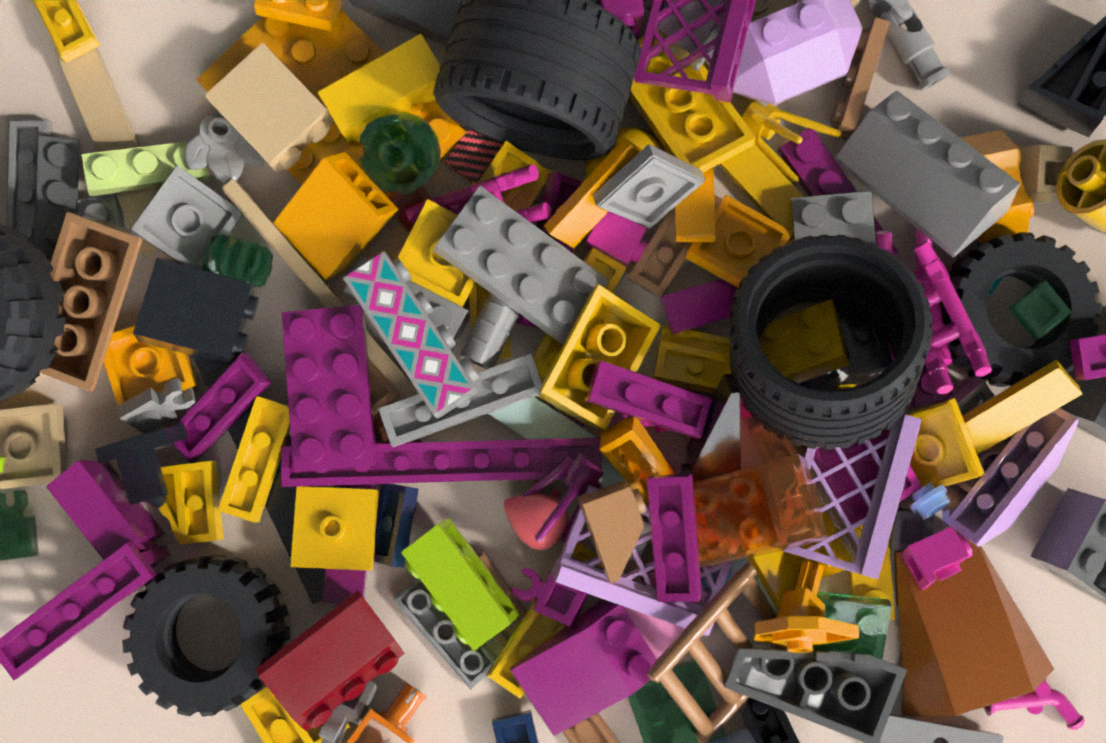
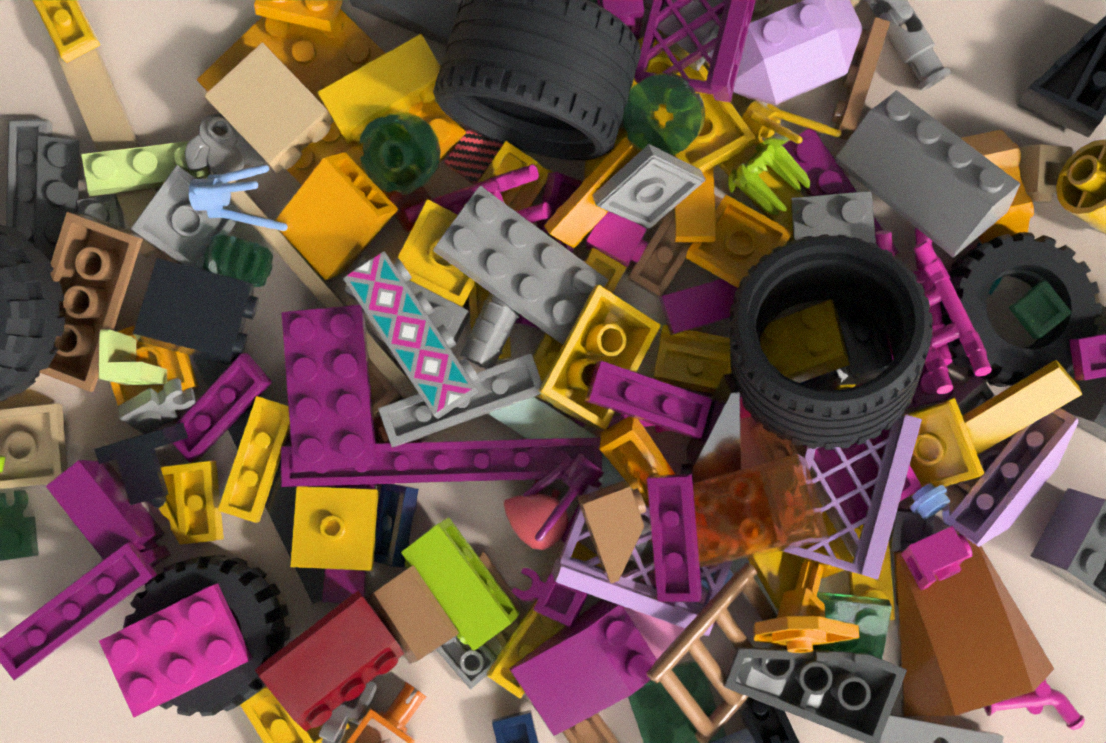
(119, 362): none -> yellowish green panel
(175, 650): none -> dark pink plate
(214, 193): none -> light blue plant
(412, 615): none -> medium nougat slope
(679, 99): none -> clear green plate
(776, 156): none -> lime piece

